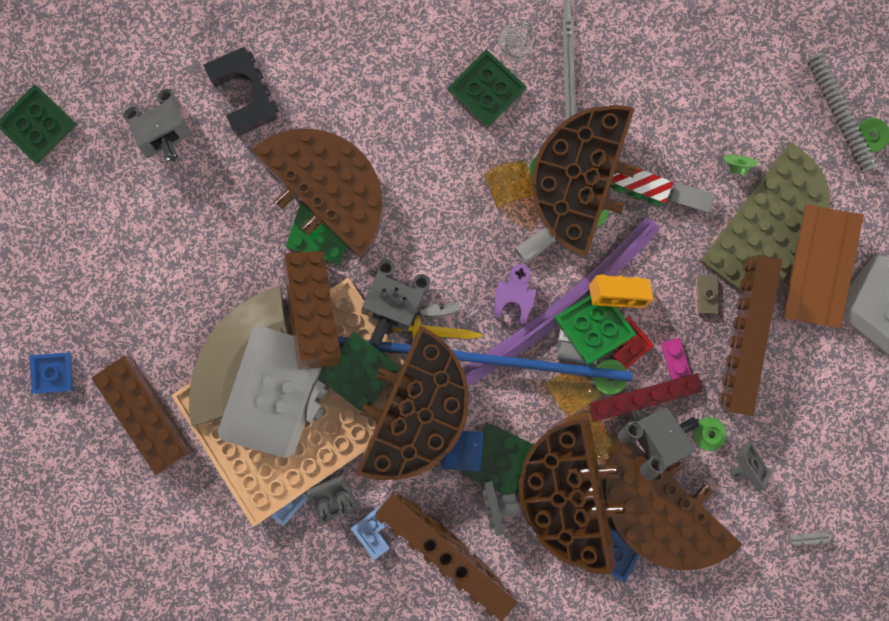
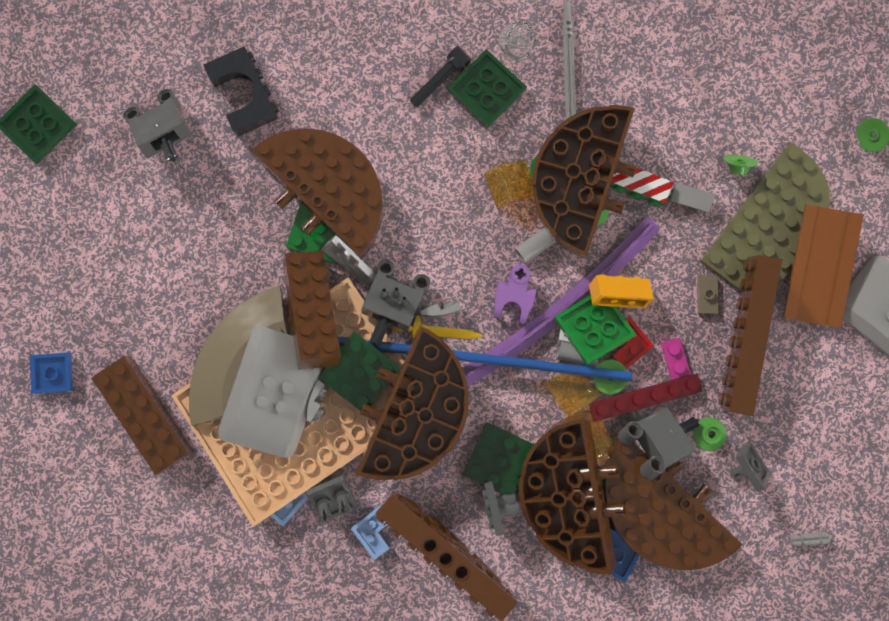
(348, 259): none -> light grey wing
(455, 61): none -> black axle
(466, 453): blue plate -> none
(842, 112): light grey piece -> none

